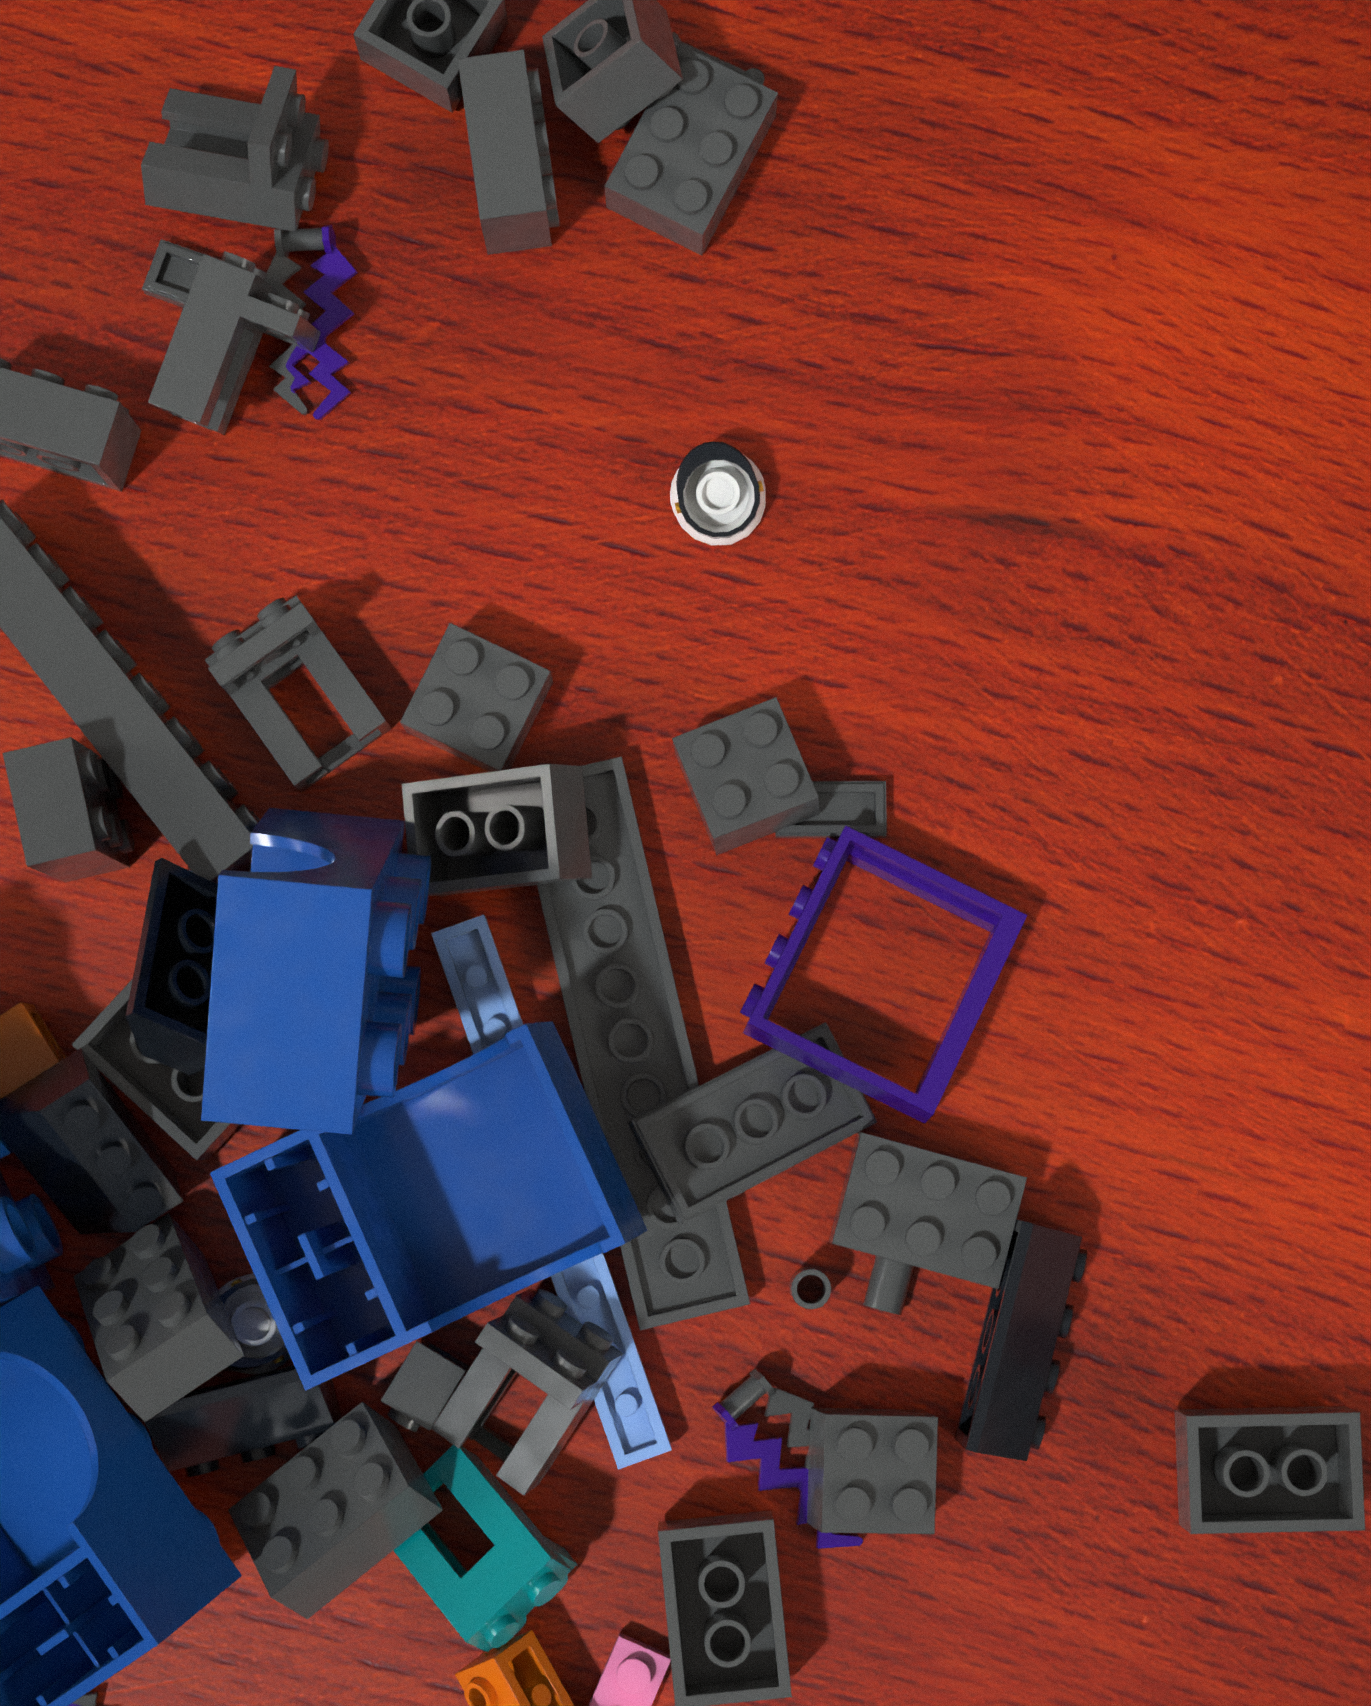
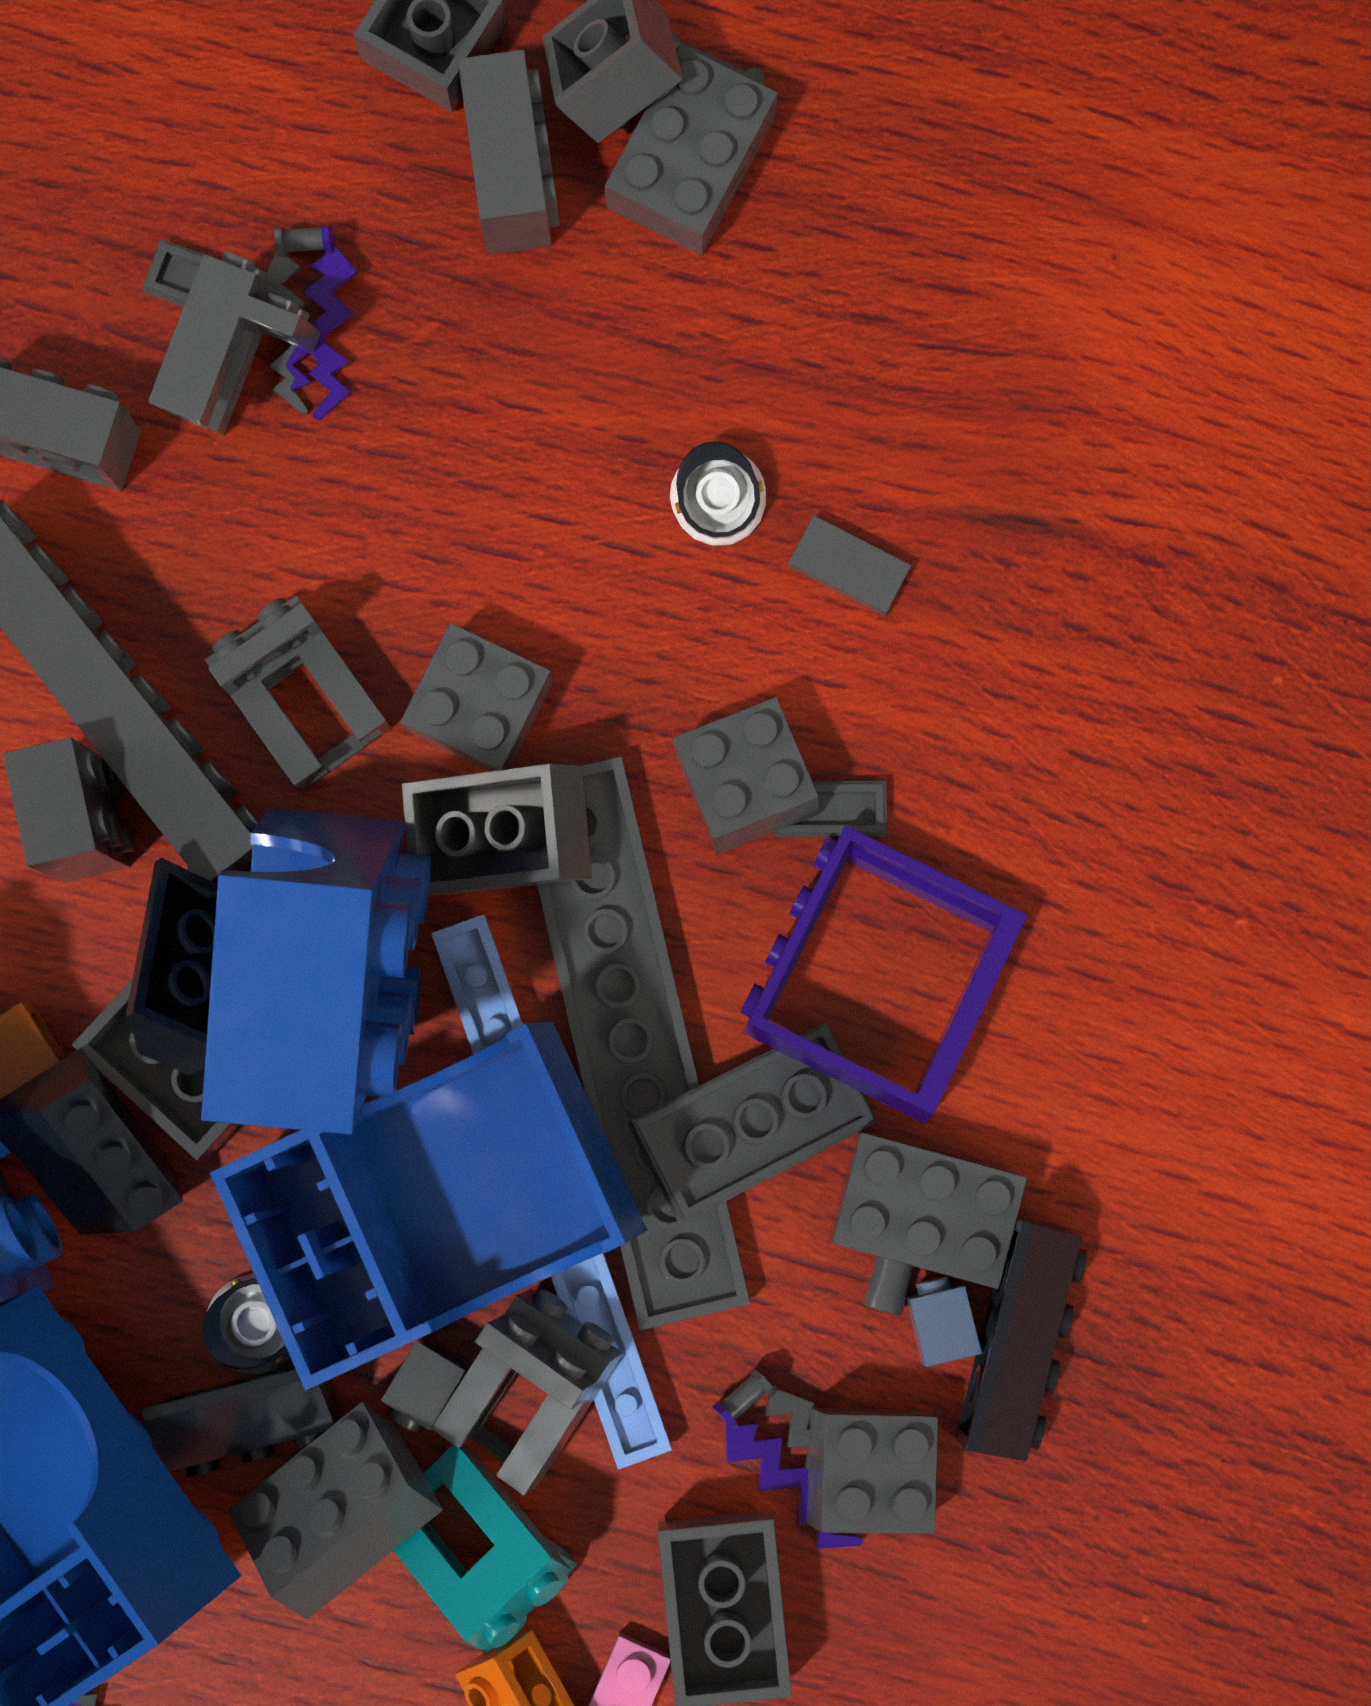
(156, 1317): dark grey brick -> none
(238, 156): dark grey brick -> none
(822, 1299): dark grey hinge -> none
(849, 566): none -> dark grey tile
(942, 1322): none -> sand blue brick
(1269, 1469): dark grey brick -> none

